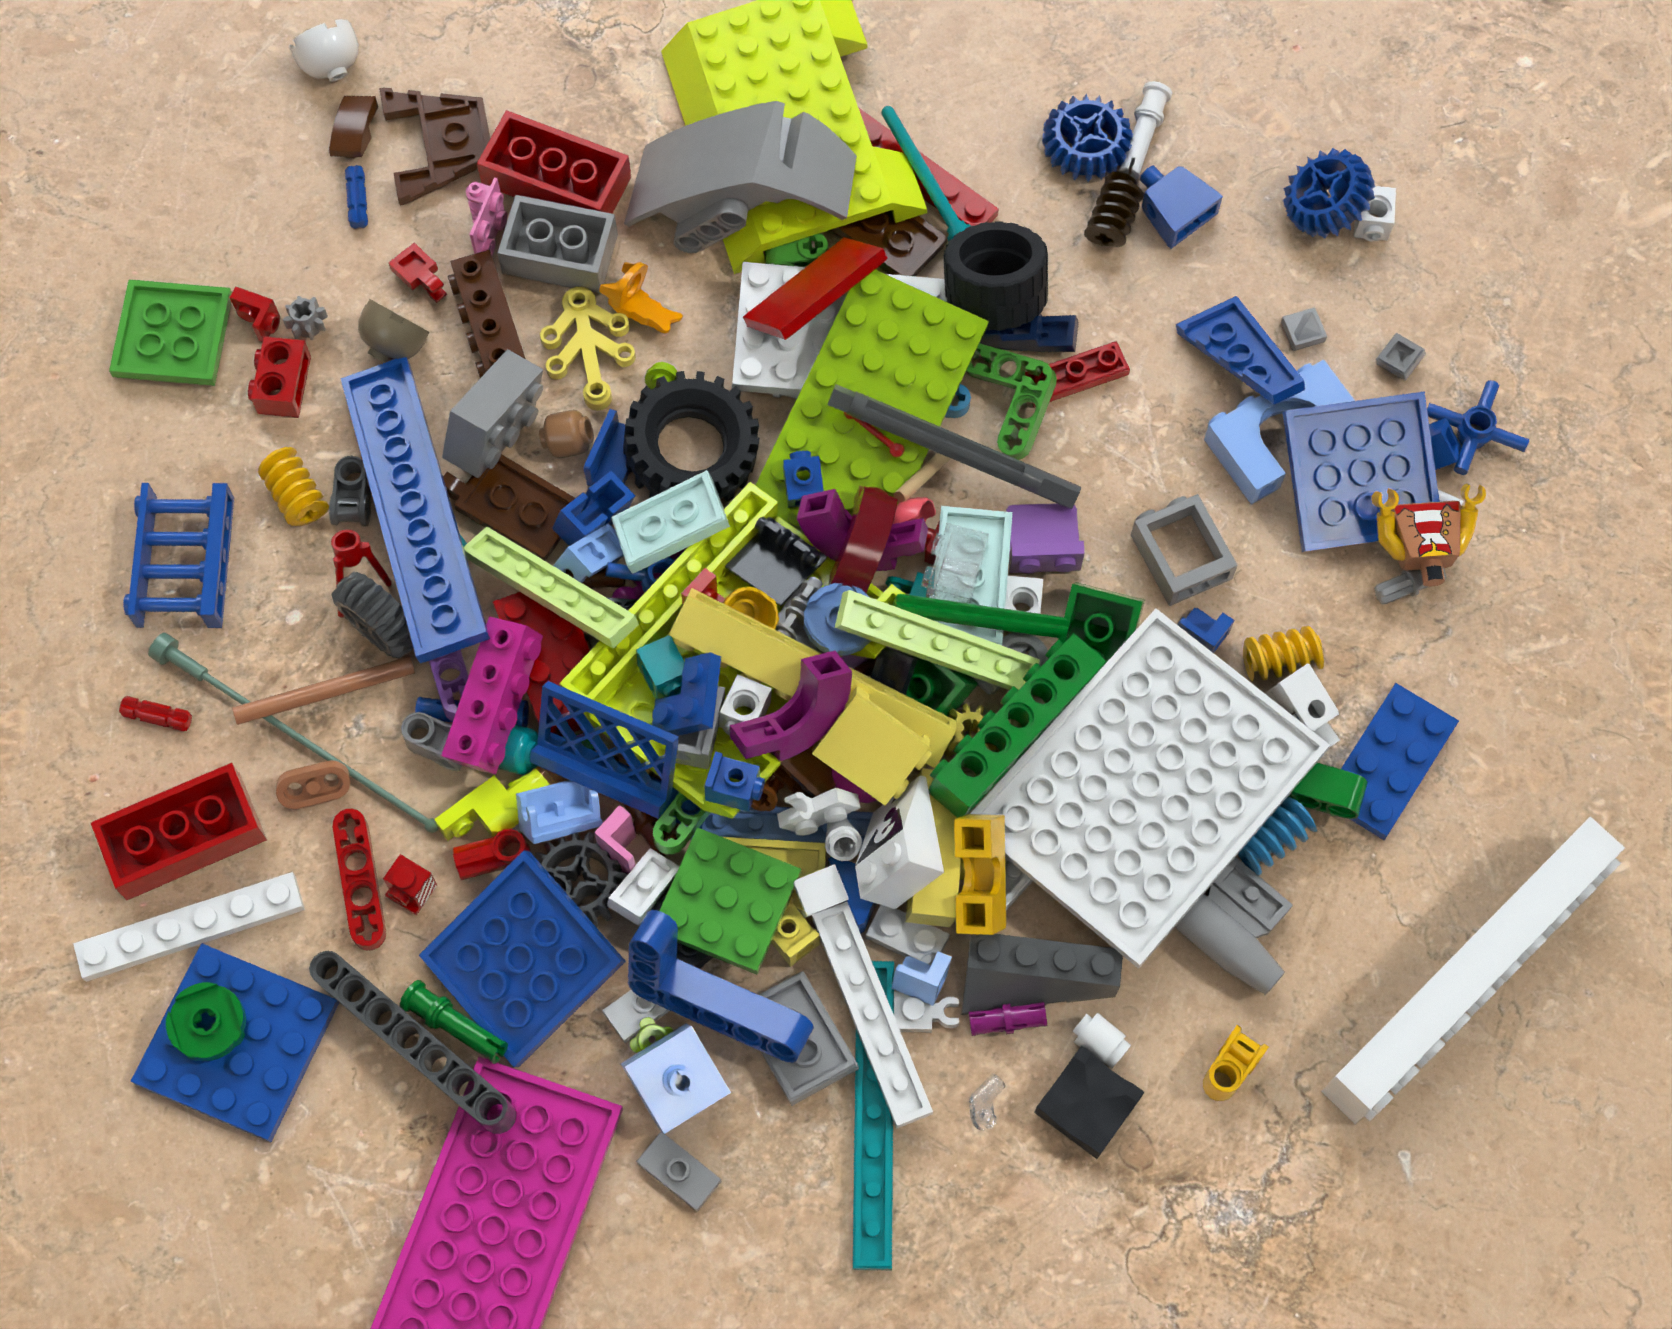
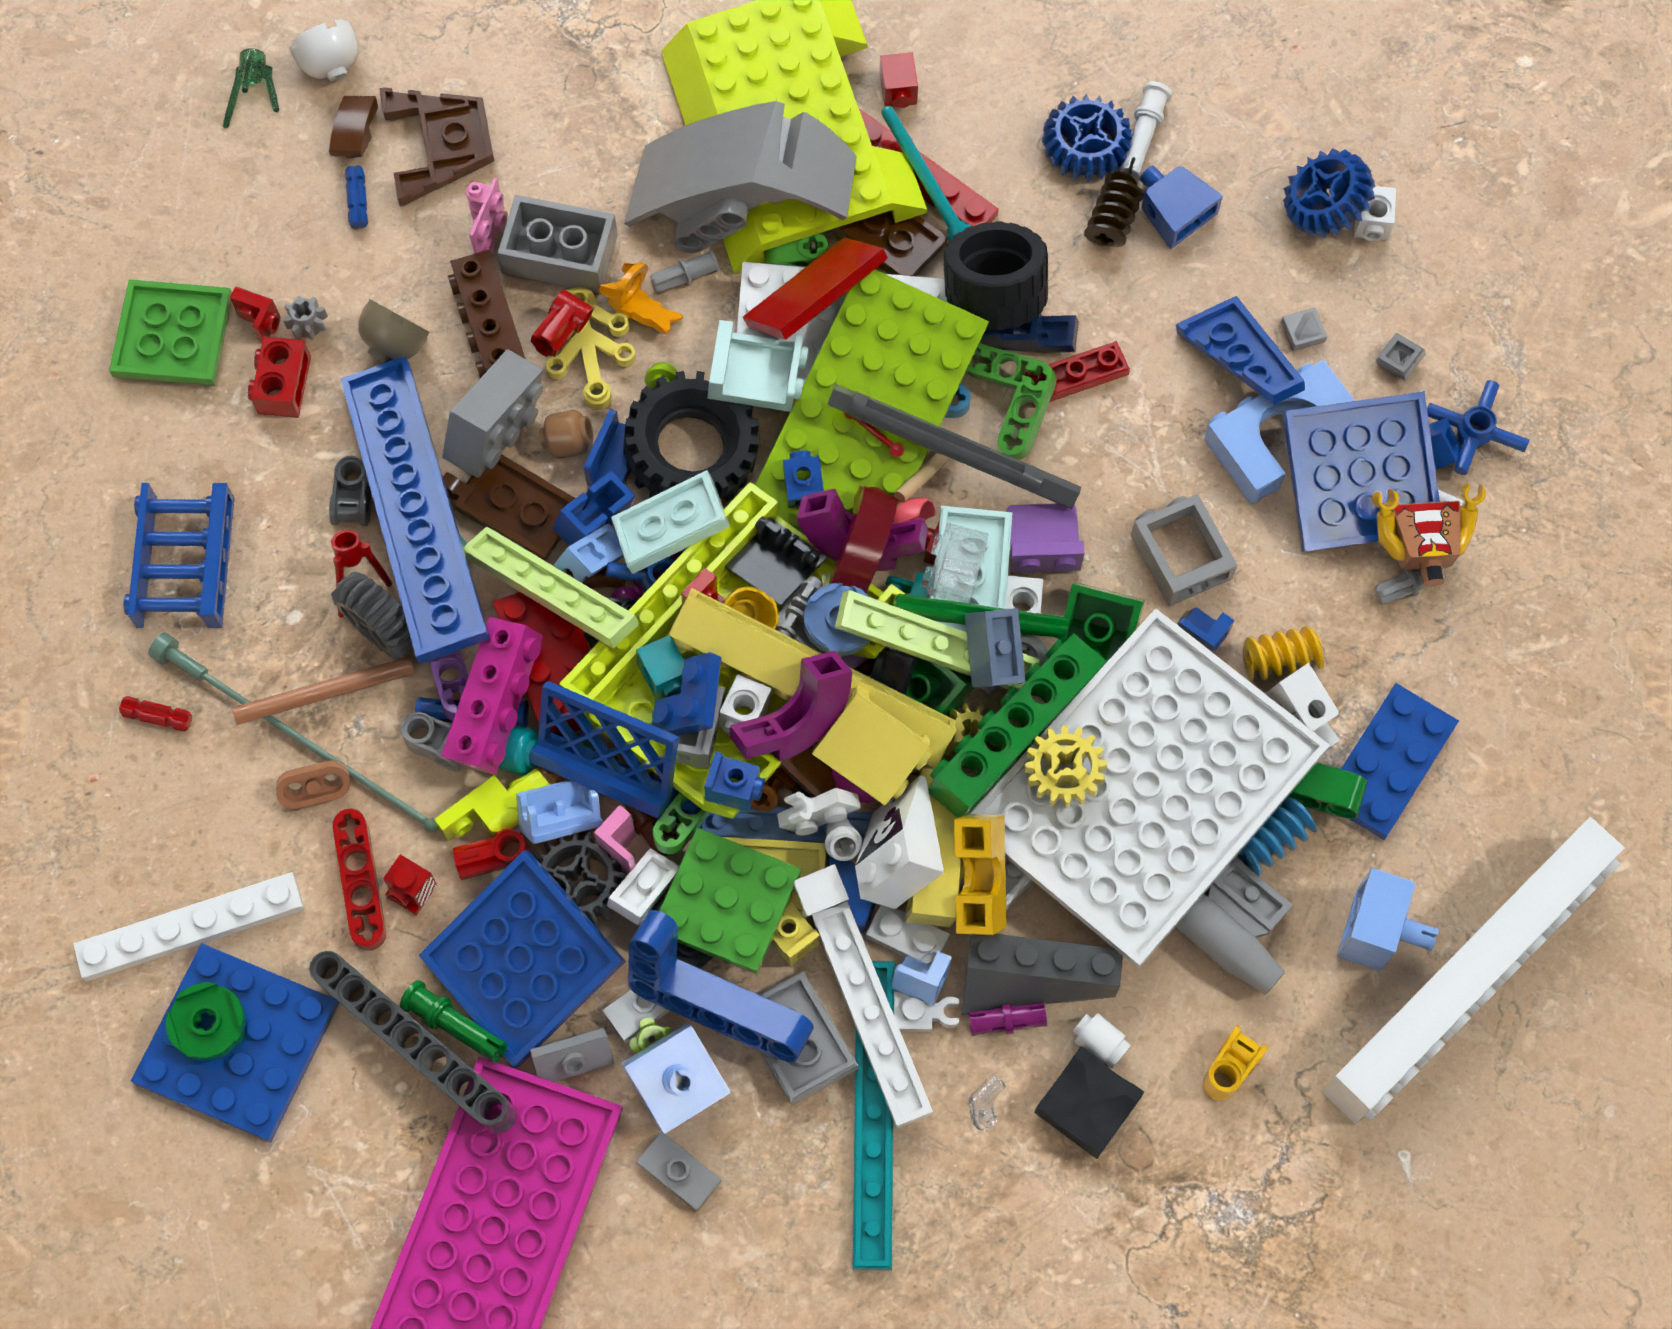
(178, 831): red brick -> none
(250, 71): none -> clear green plant
(292, 488): yellow piece -> none
(417, 269): plate -> none
(553, 165): red brick -> none
(565, 317): none -> red piece
(572, 1056): none -> light grey plate
(684, 272): none -> light grey axle
(756, 369): none -> light aqua panel
(898, 80): none -> brick
(995, 647): none -> sand blue panel
(1056, 755): none -> light yellow gear
(1380, 921): none -> light blue brick

